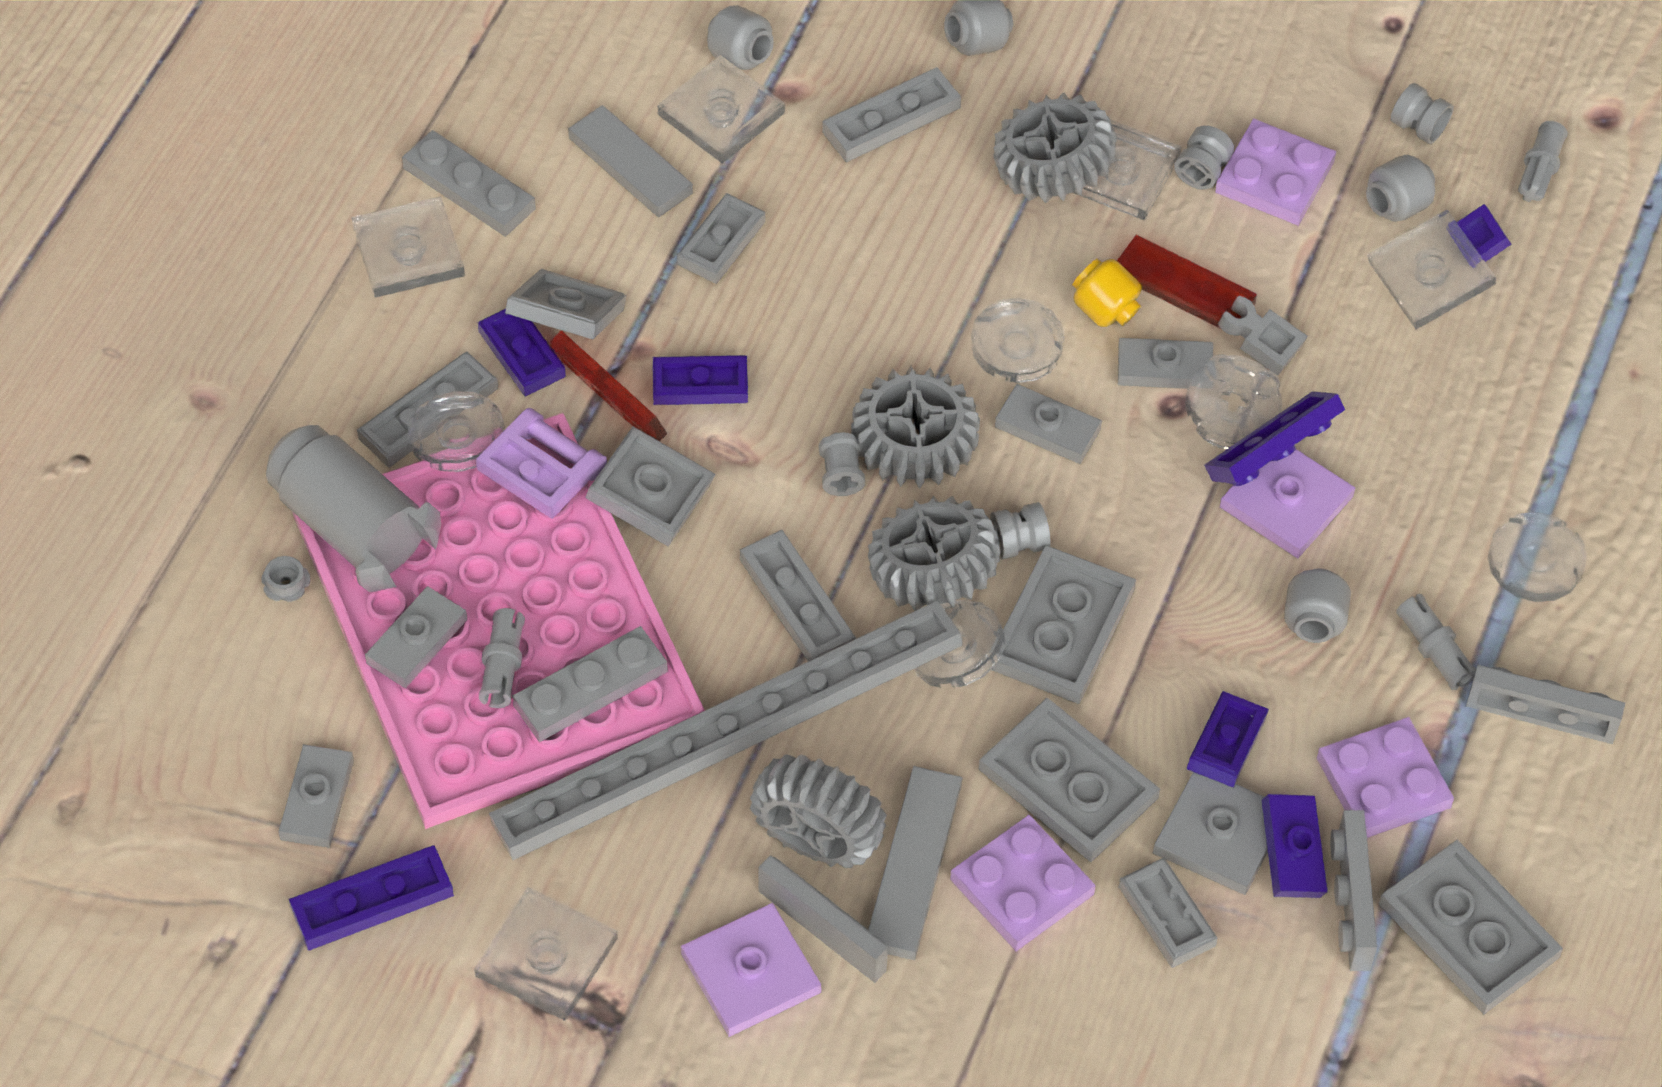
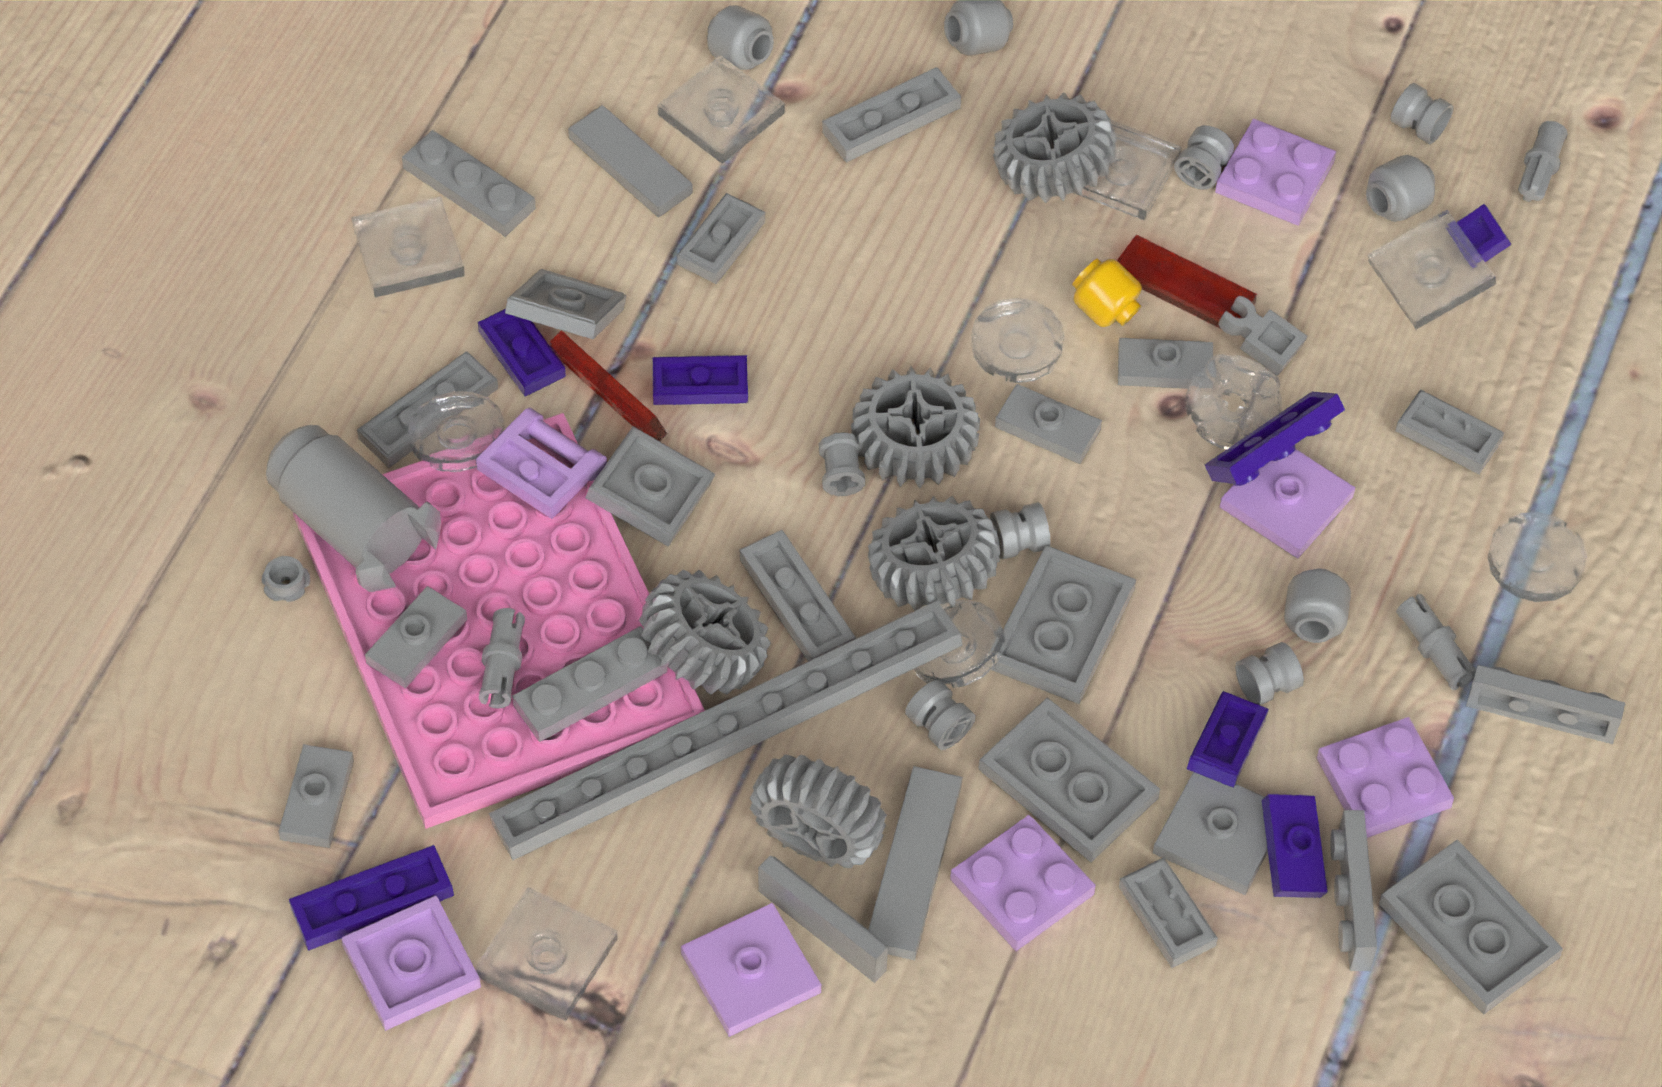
(411, 962): none -> lavender plate
(704, 632): none -> light grey gear
(940, 714): none -> light grey wheel
(1269, 674): none -> light grey wheel
(1449, 431): none -> light grey plate

